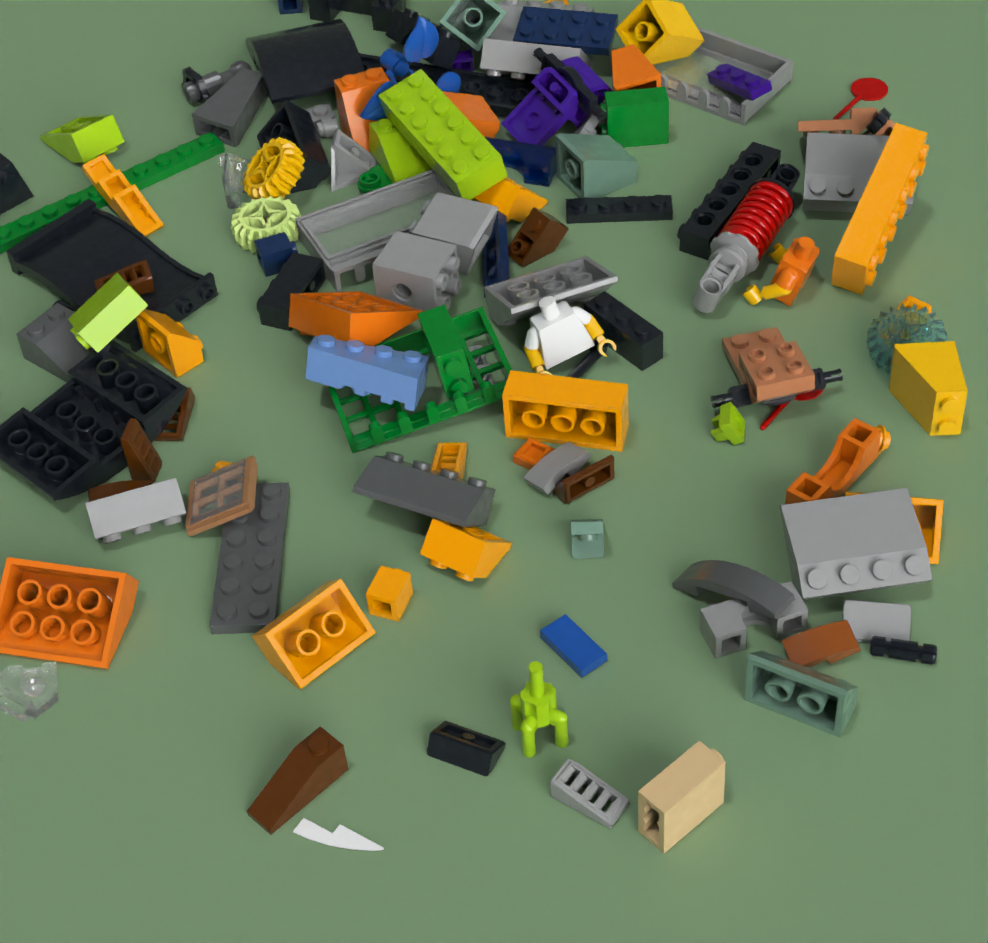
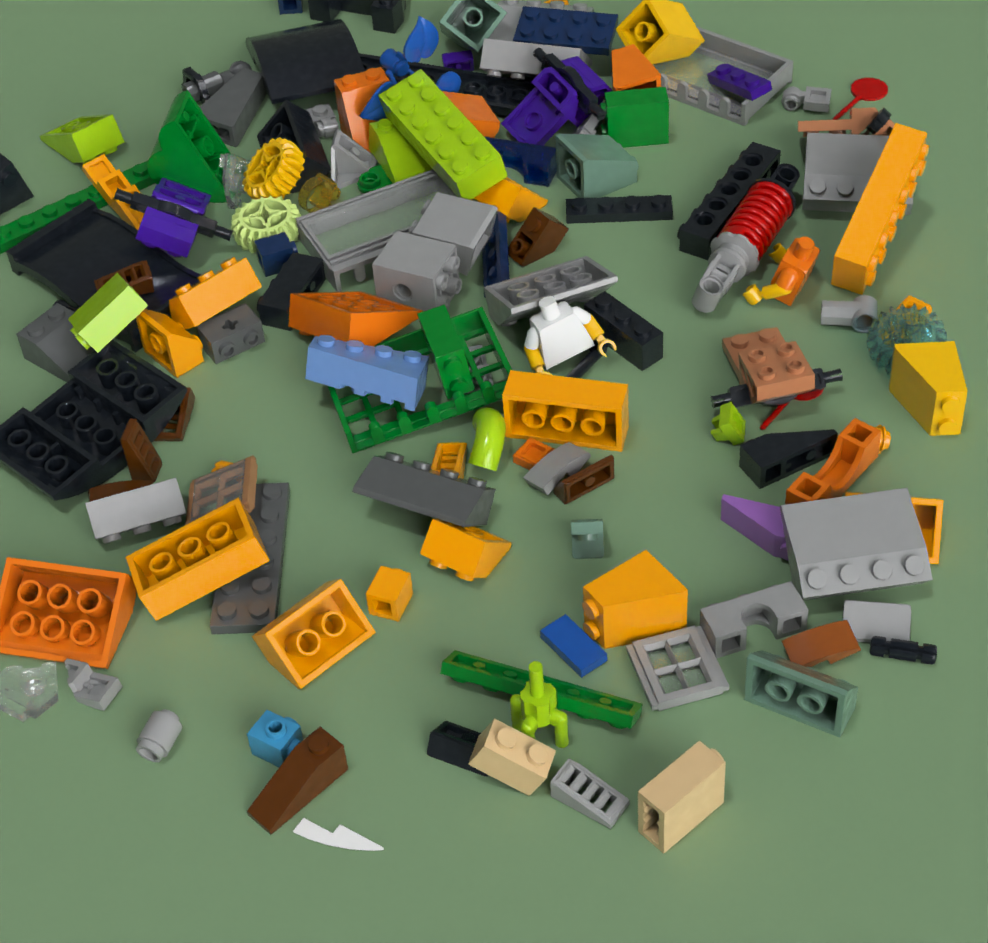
(91, 687): none -> light grey slope
(158, 735): none -> light grey brick
(173, 217): none -> dark purple piece
(189, 150): none -> green brick
(197, 559): none -> light orange brick
(213, 292): none -> light orange slope
(230, 333): none -> dark grey brick
(274, 737): none -> dark azure brick
(324, 193): none -> clear yellow piece
(404, 22): black arch -> none
(489, 438): none -> lime cylinder
(512, 757): none -> tan brick
(581, 700): none -> green plate
(634, 602): none -> light orange slope
(677, 668): none -> light grey piece
(756, 522): none -> medium lavender slope
(760, 592): dark grey slope -> none
(783, 454): none -> black slope
(814, 99): none -> light grey plate
(853, 313): none -> light grey piece

